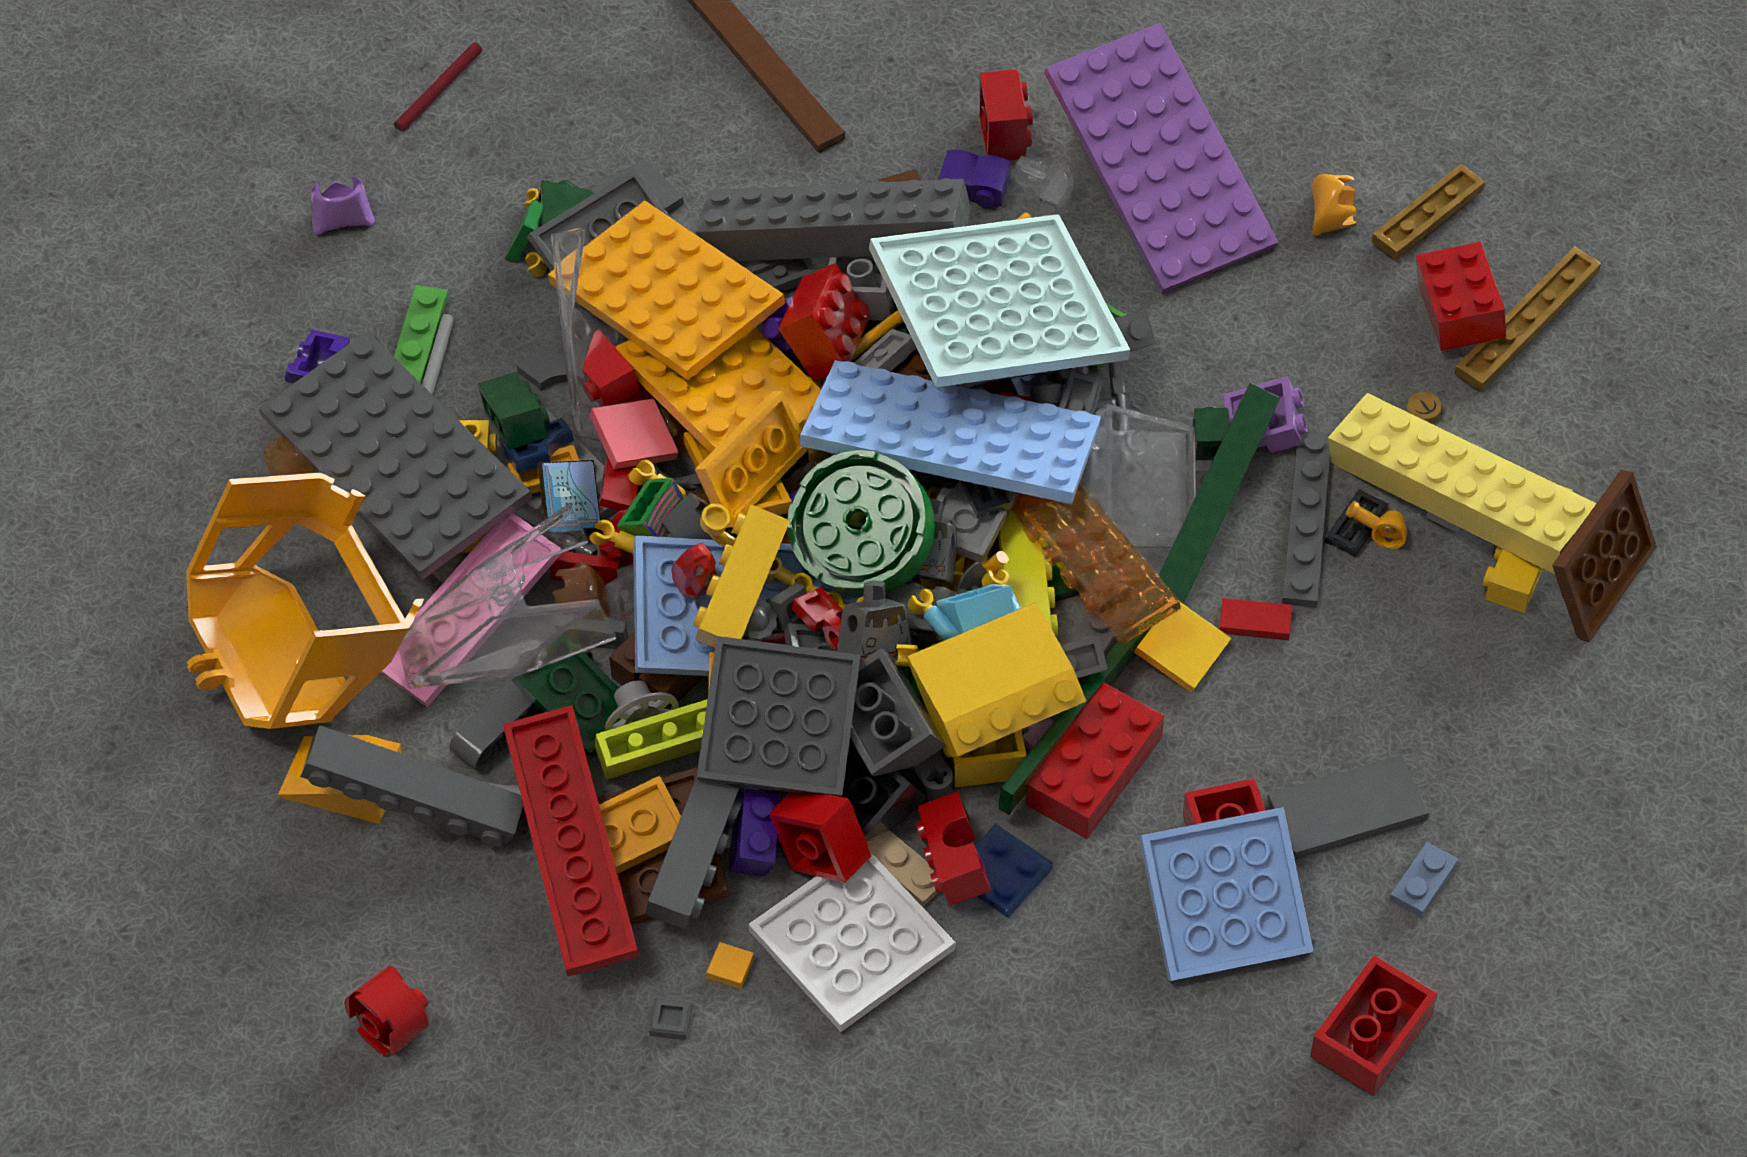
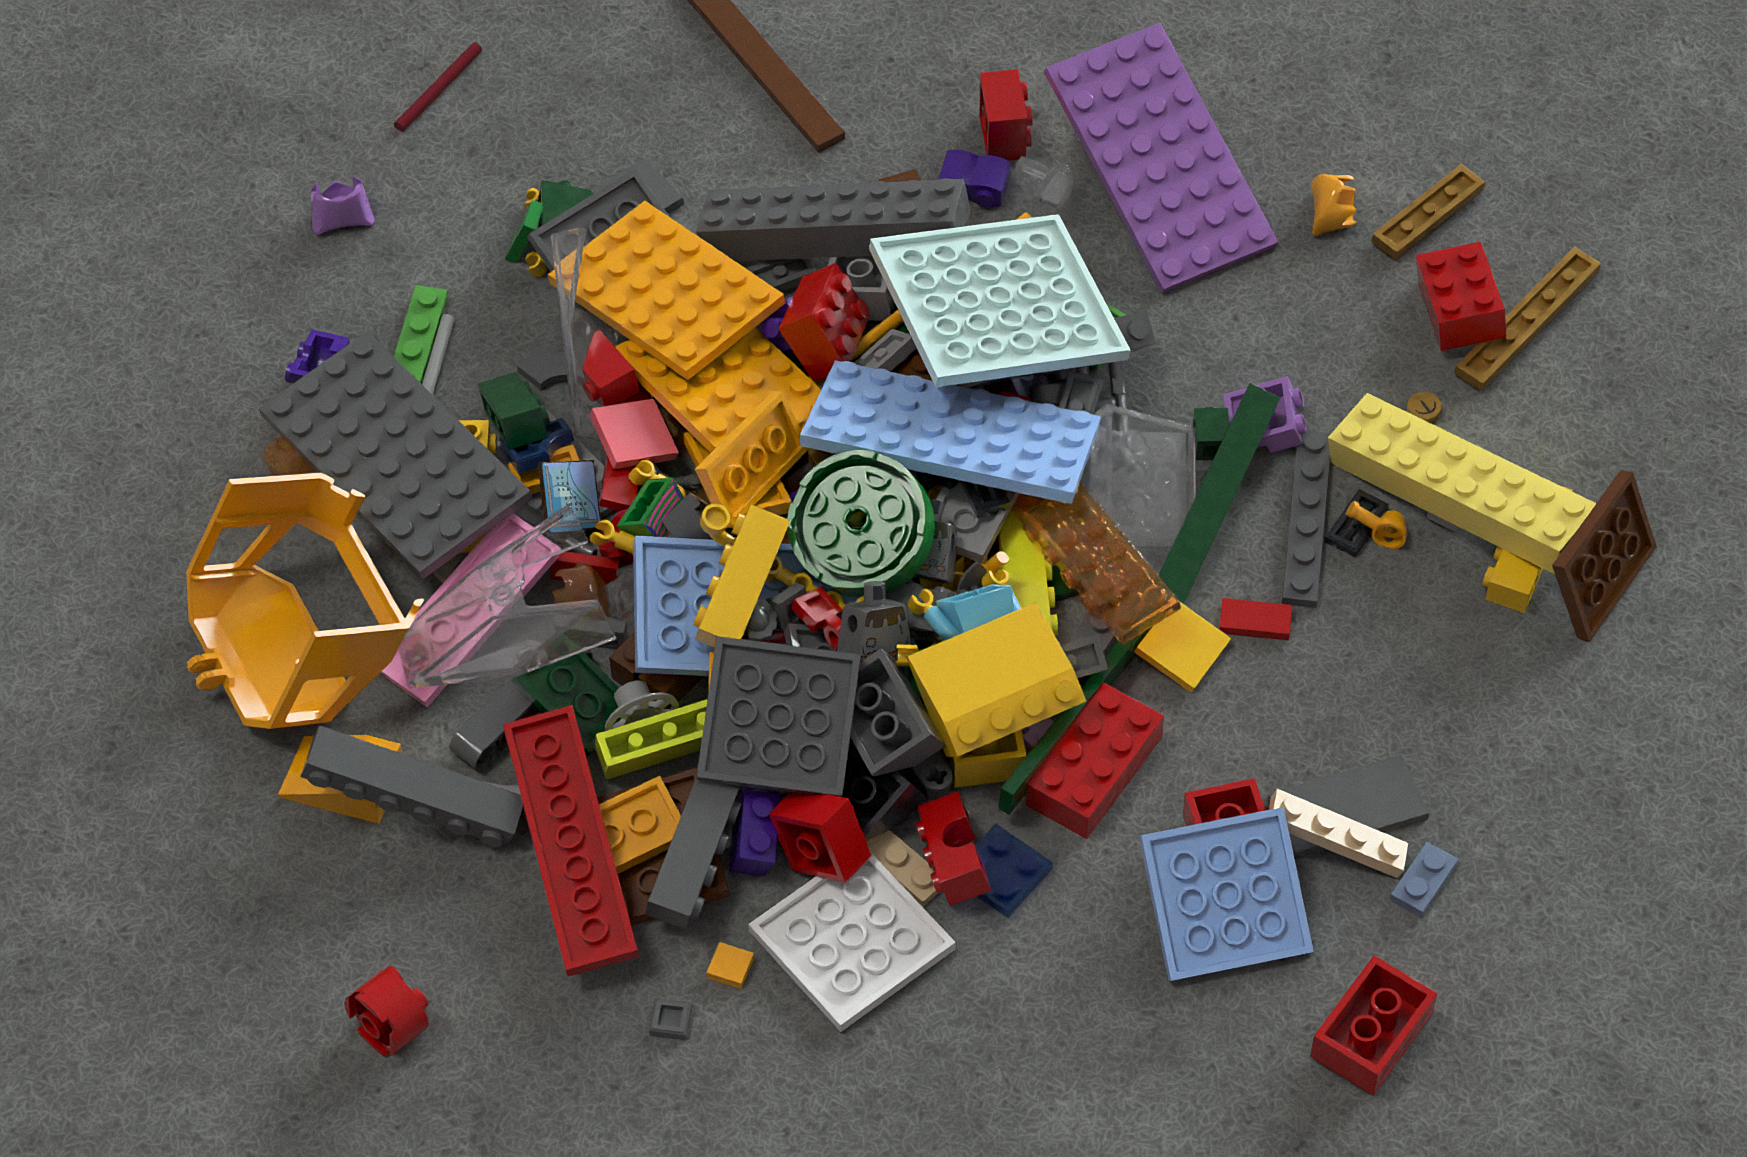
(694, 571): red rock -> none
(1341, 834): none -> plate

